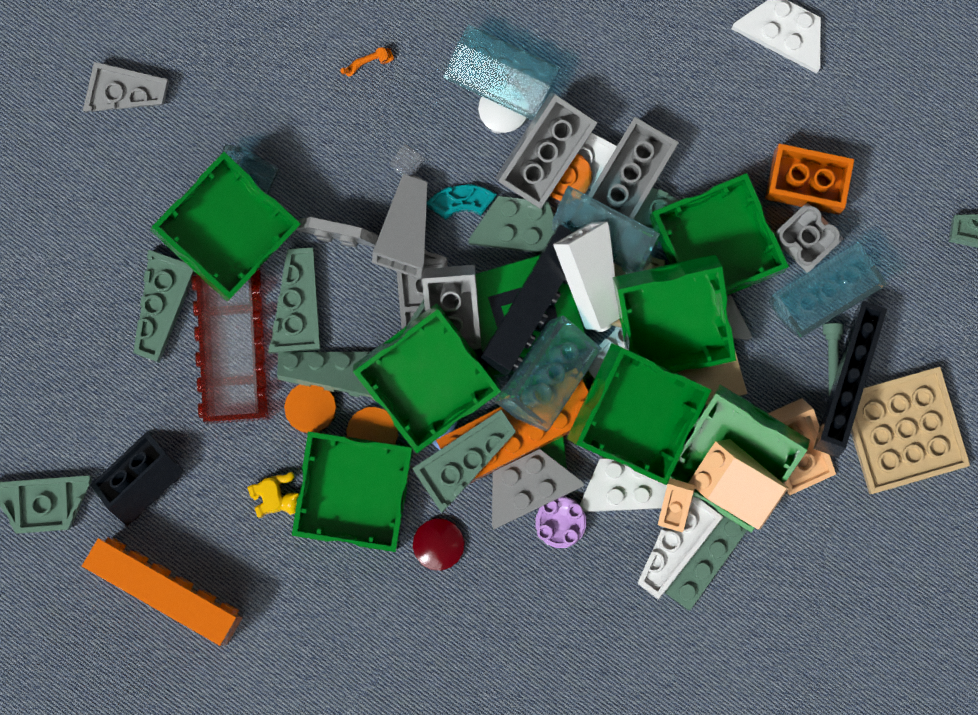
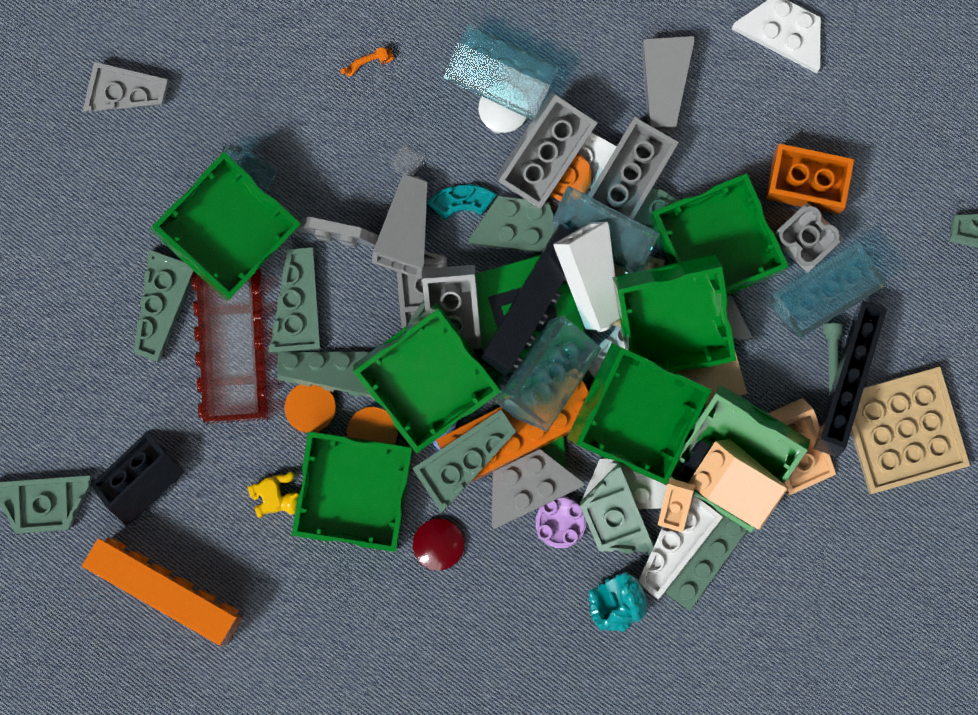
(615, 516): none -> wing
(617, 603): none -> teal hair
(665, 76): none -> light grey slope
(699, 452): none -> black plate

